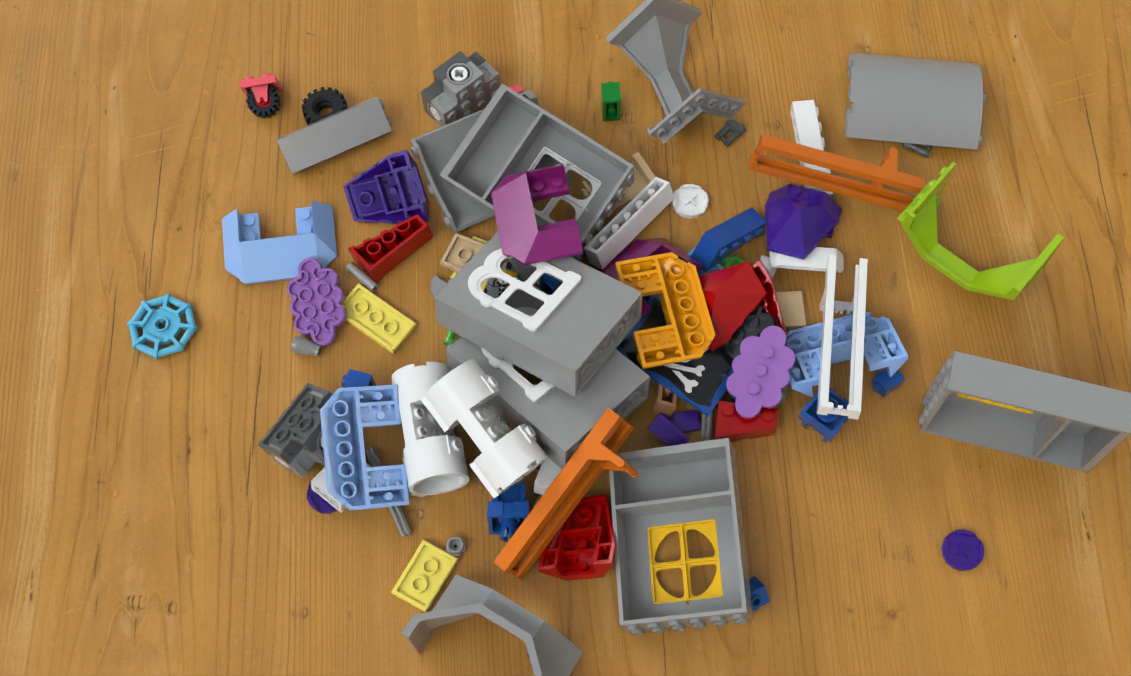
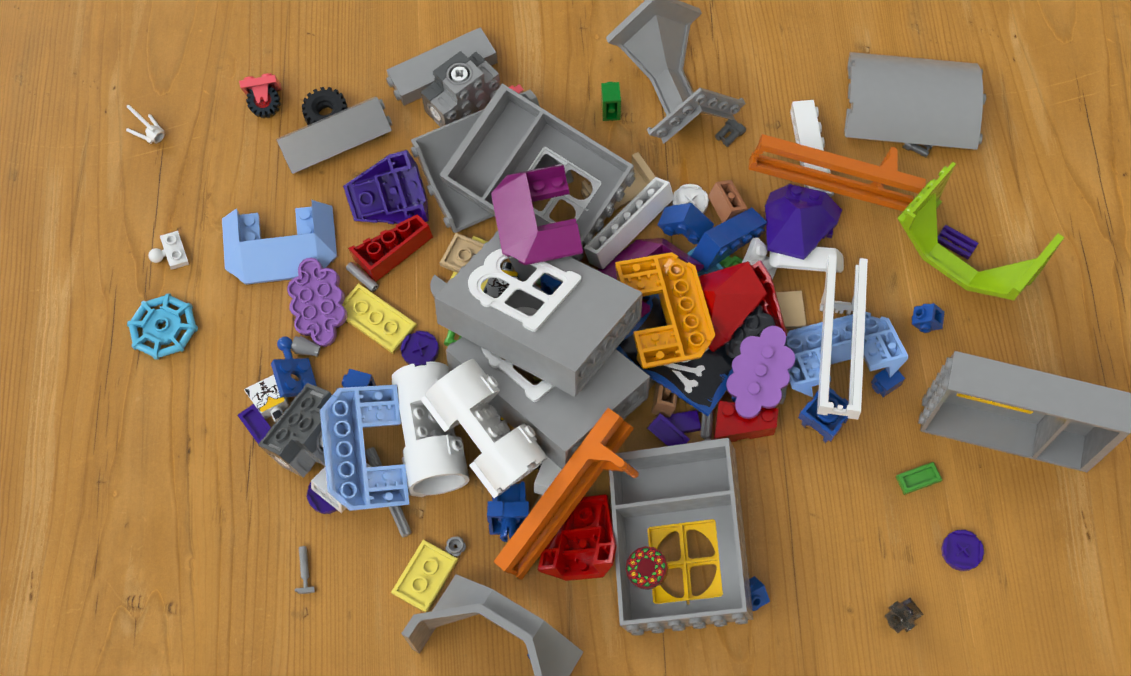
(153, 133): none -> white plant
(172, 250): none -> white plate
(254, 423): none -> dark purple tile
(267, 398): none -> torso
(285, 367): none -> blue plate
(304, 572): none -> light grey piece
(417, 73): none -> light grey brick
(419, 348): none -> dark purple tile
(647, 568): none -> tile
(685, 220): none -> blue brick
(726, 200): none -> nougat brick
(756, 251): none -> white plate
(903, 615): none -> clear smoke brick
(918, 478): none -> bright green tile
(928, 317): none -> blue brick
(958, 239): none -> dark purple tile

